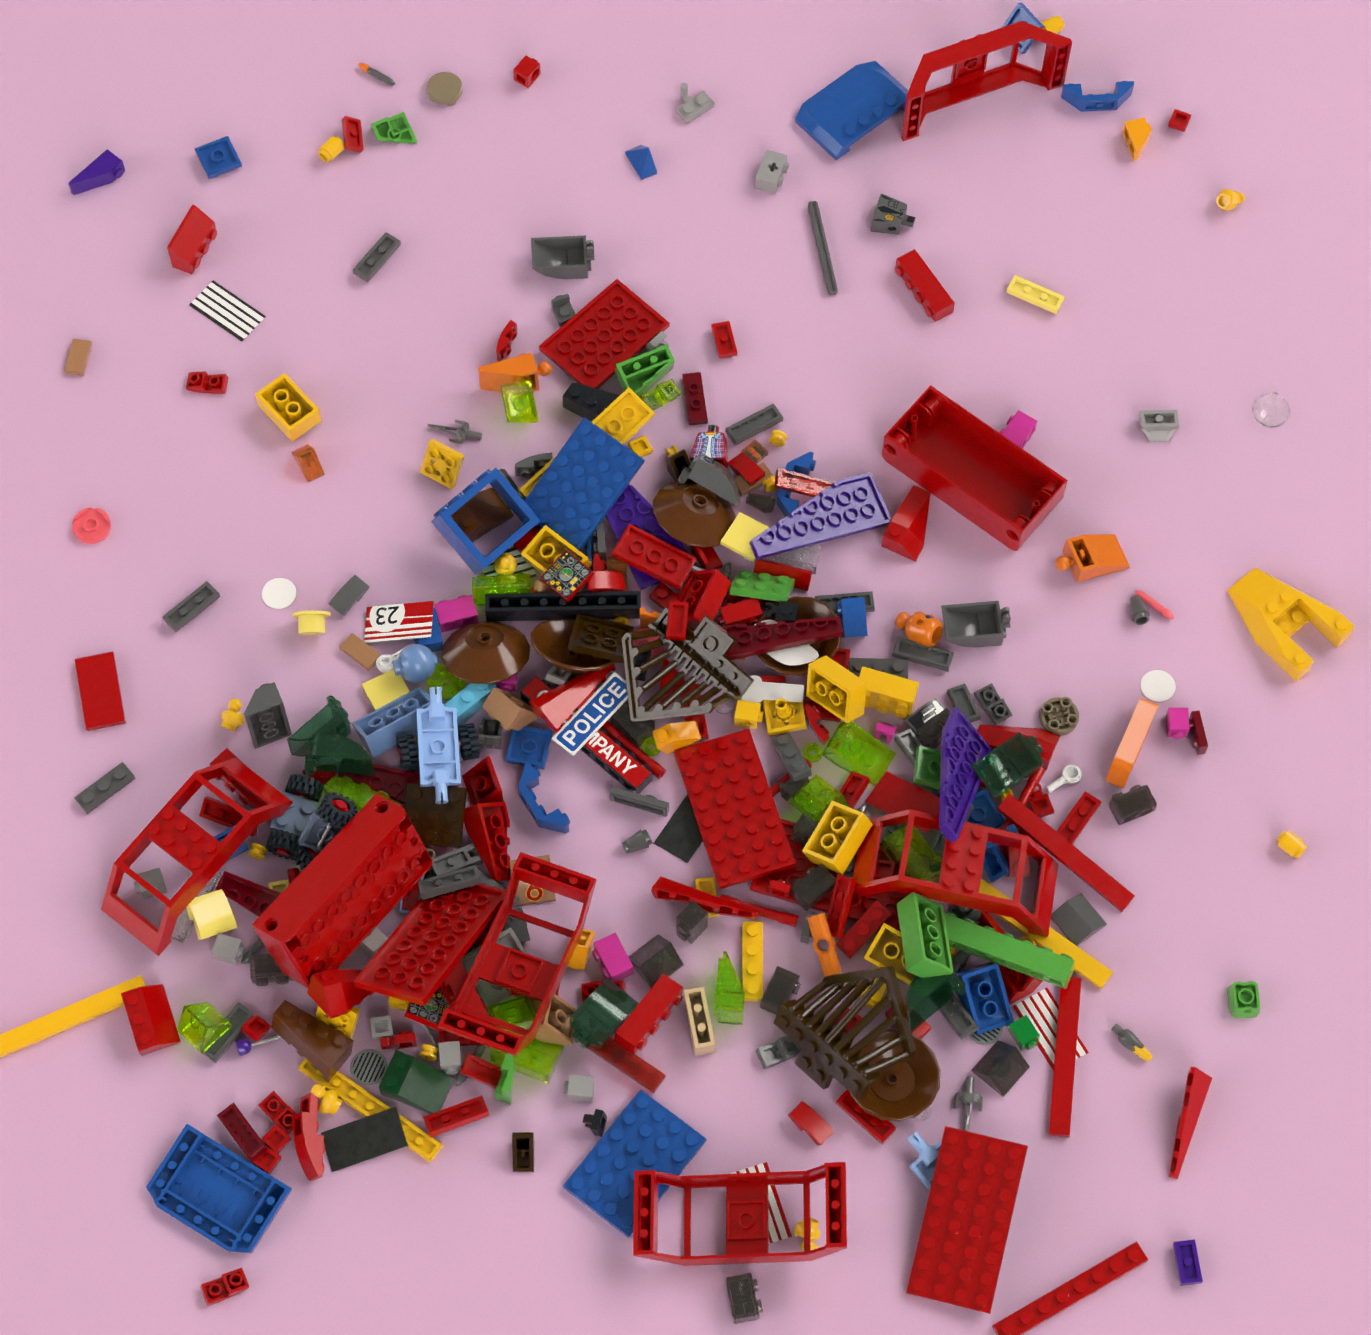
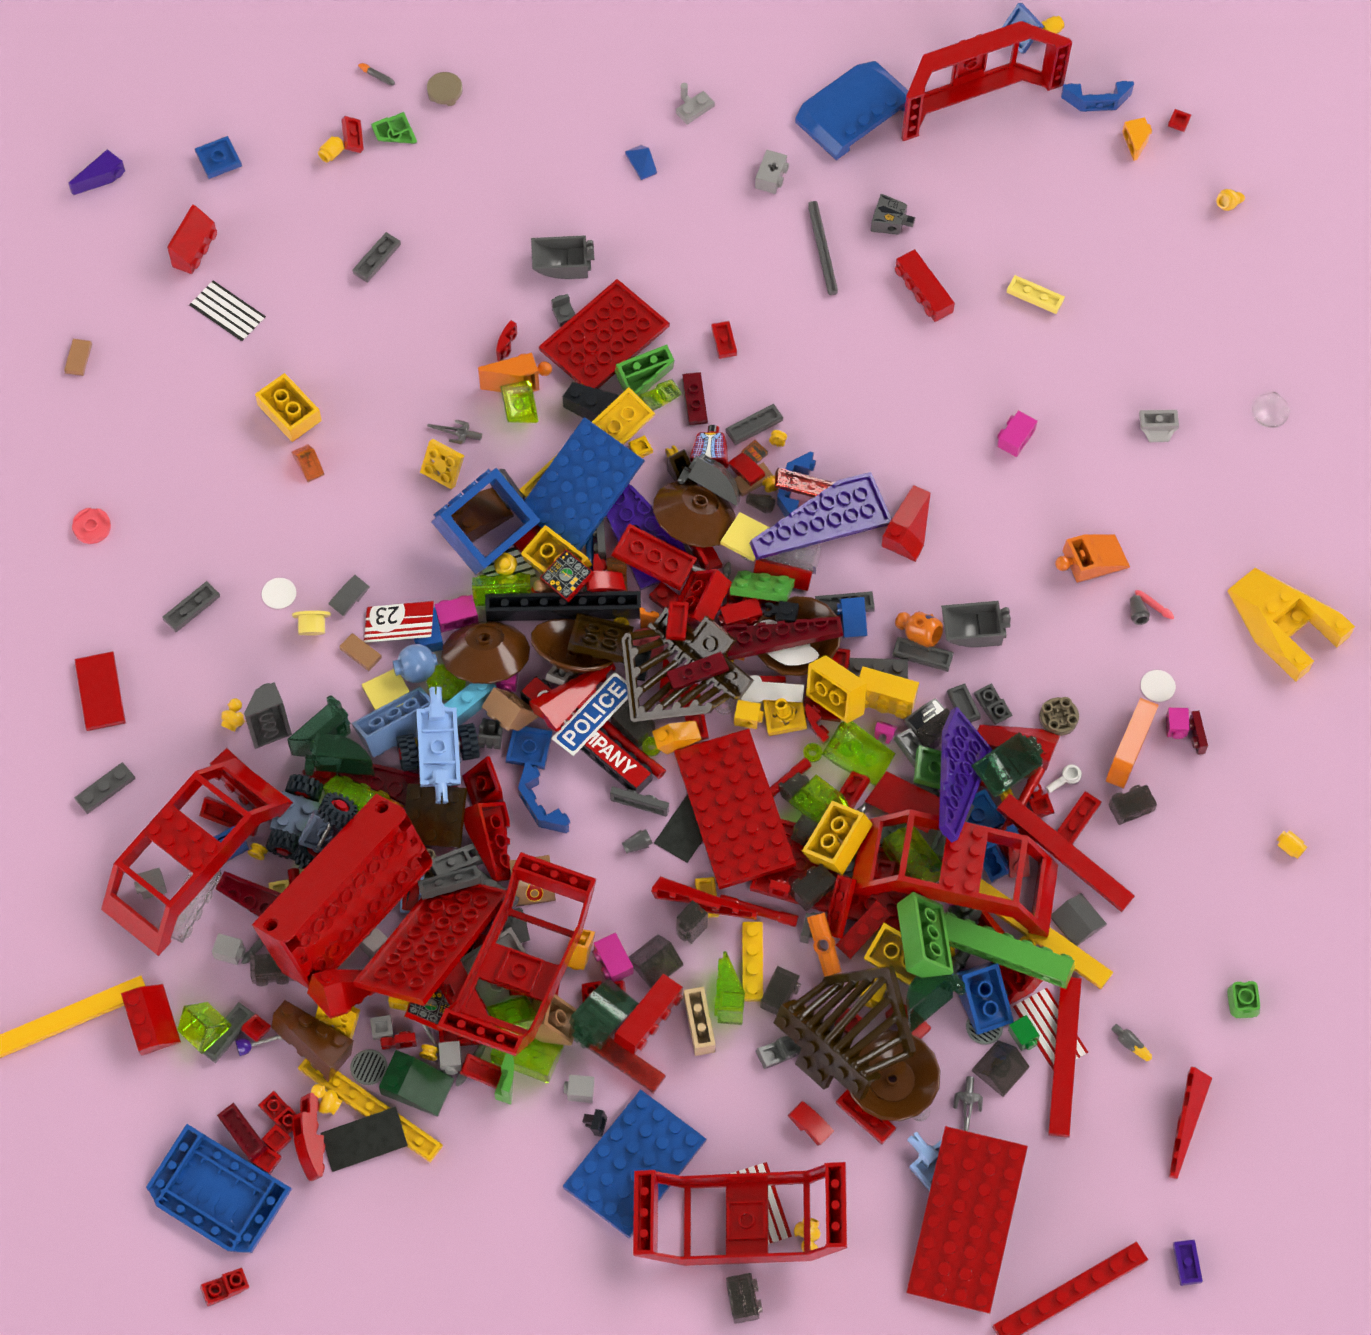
(205, 383): red slope -> none
(211, 914): light yellow slope -> none
(385, 662): white plate -> none
(456, 1116): red plate -> none
(523, 1151): dark brown slope -> none
(526, 466): dark grey slope -> none
(527, 71): red brick -> none
(657, 341): light grey tile -> none
(697, 671): none -> dark red plate
(791, 757): dark grey plate -> none
(958, 1018): dark grey plate -> none
(973, 468): red piece -> none

